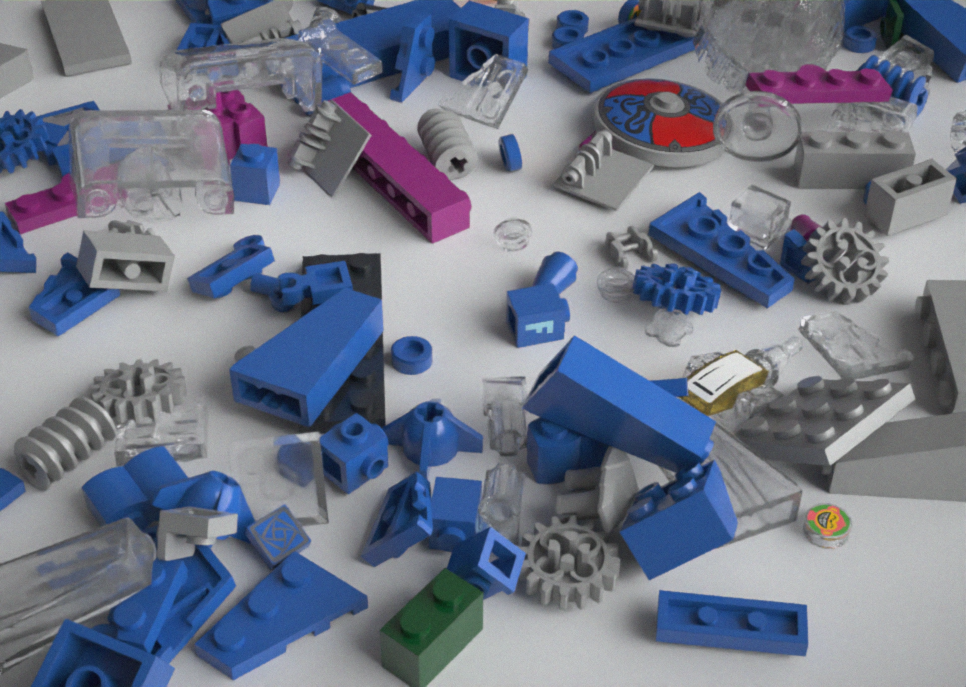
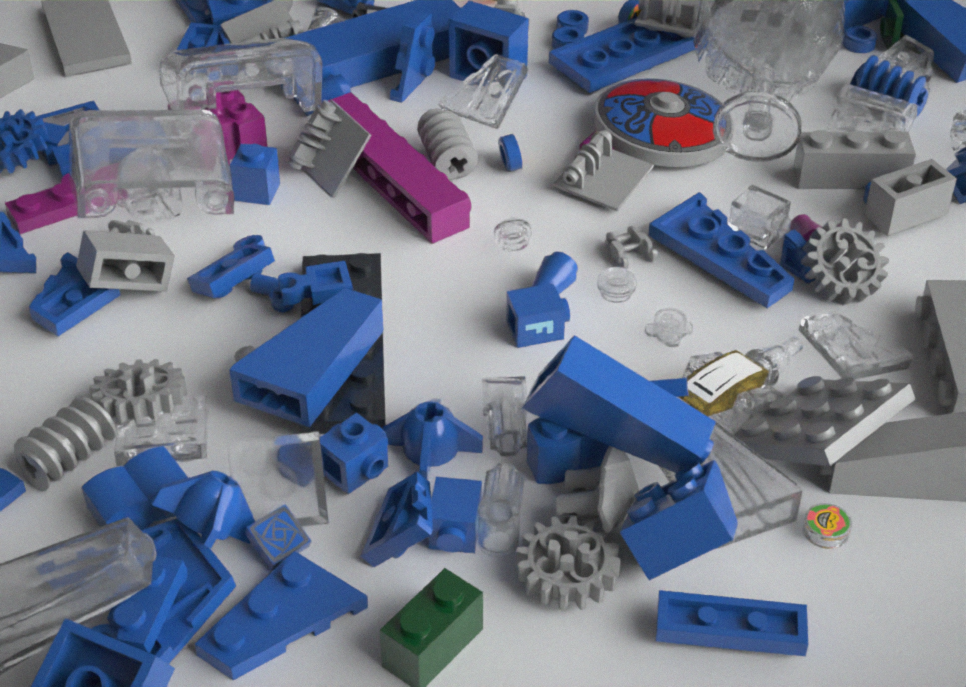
(191, 526): light grey bracket -> none
(341, 52): clear plate -> none
(411, 355): blue tile -> none
(471, 563): blue brick -> none
(691, 291): blue gear -> none
(817, 85): magenta hinge -> none

